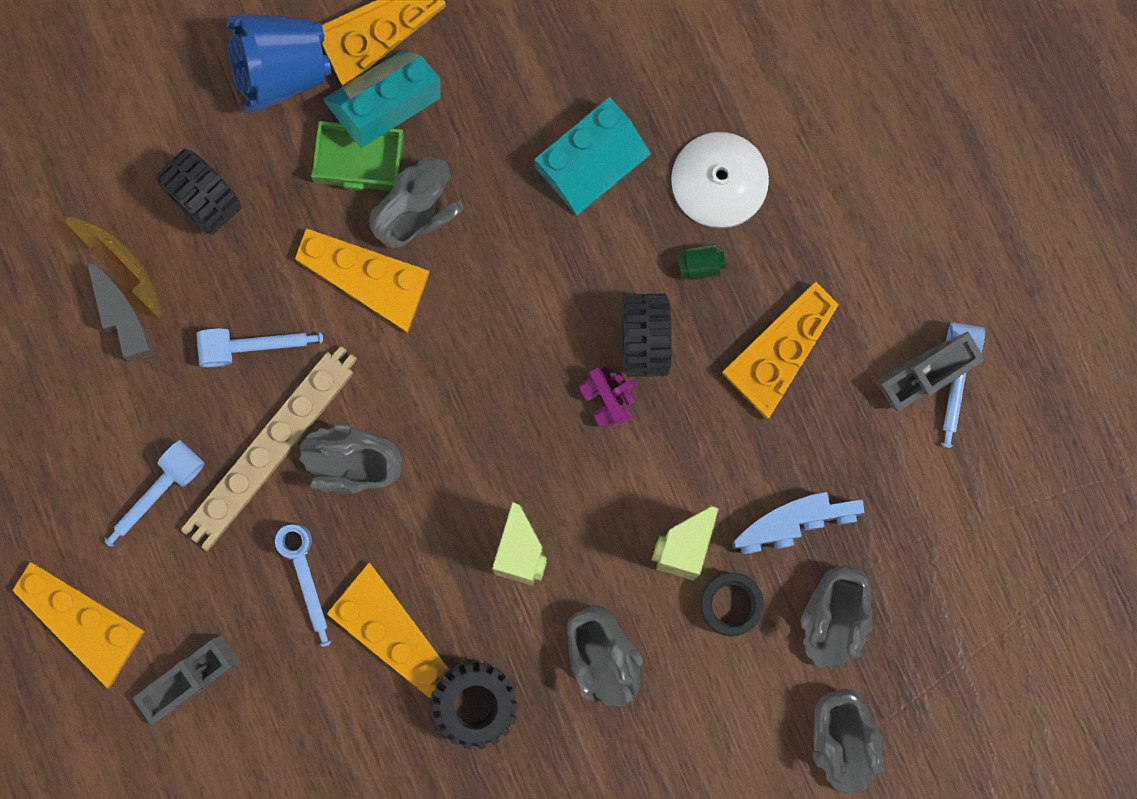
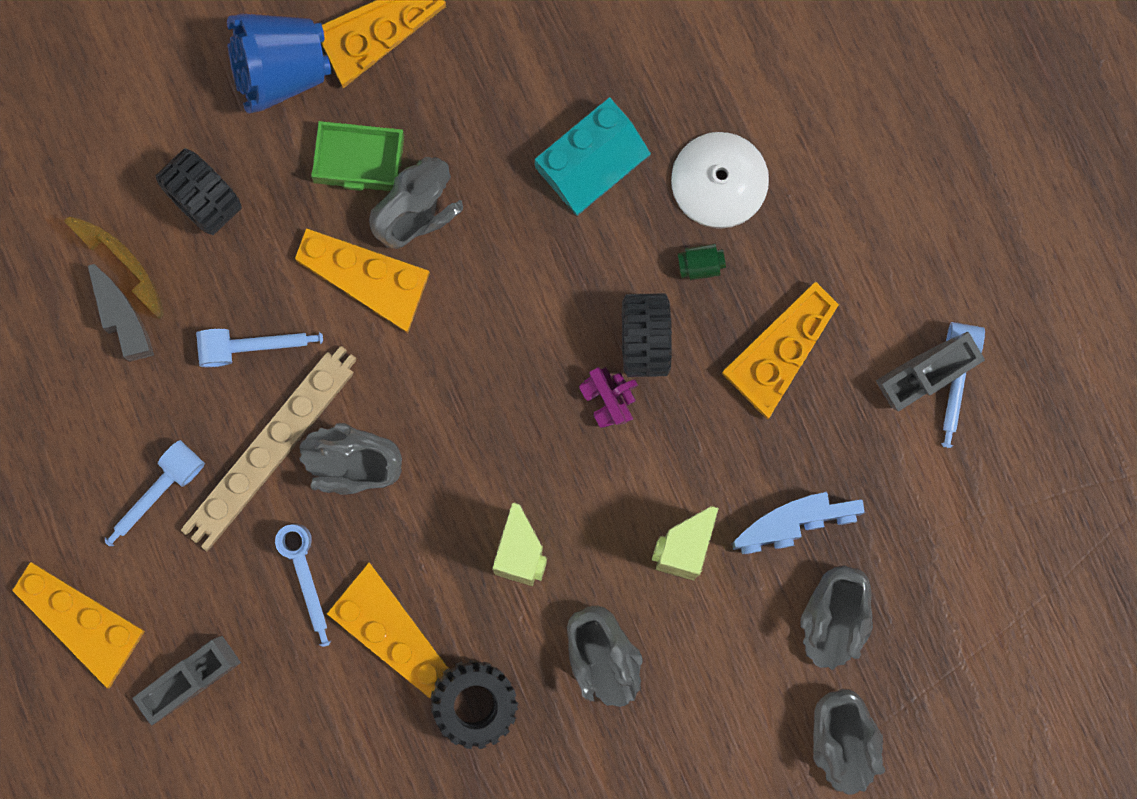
(385, 96): teal slope -> none
(756, 601): black tyre -> none

